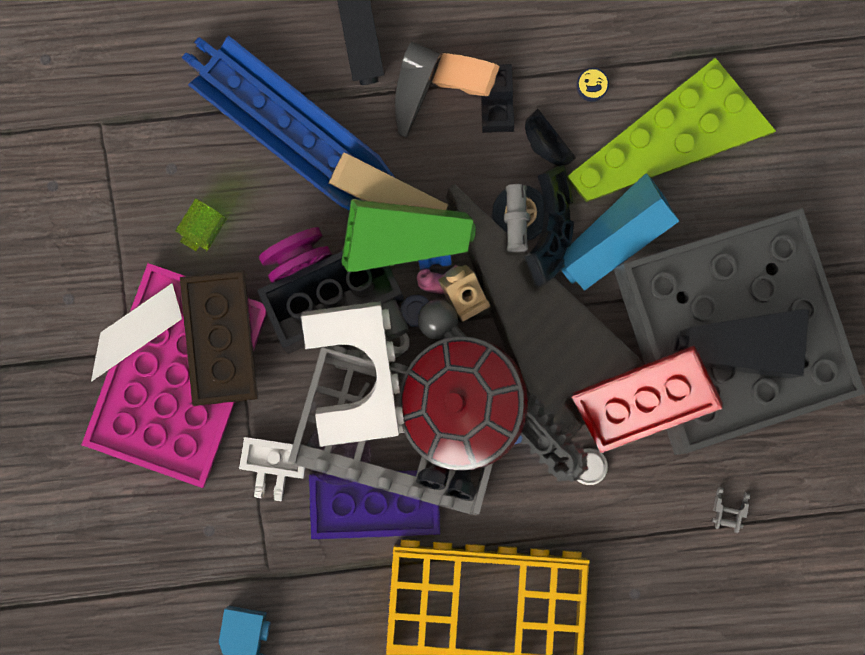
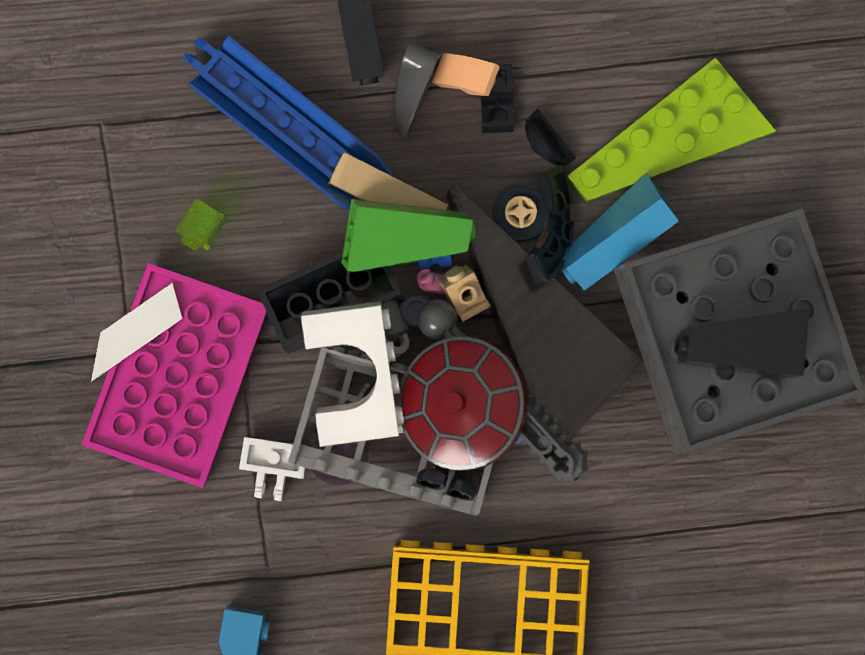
(218, 338): dark brown tile -> none
(294, 253): magenta wheel -> none
(366, 511): dark purple tile -> none
(516, 218): light grey pin -> none
(592, 84): tile -> none
(597, 467): white piece -> none
(647, 399): tile -> none
(720, 508): light grey piece -> none

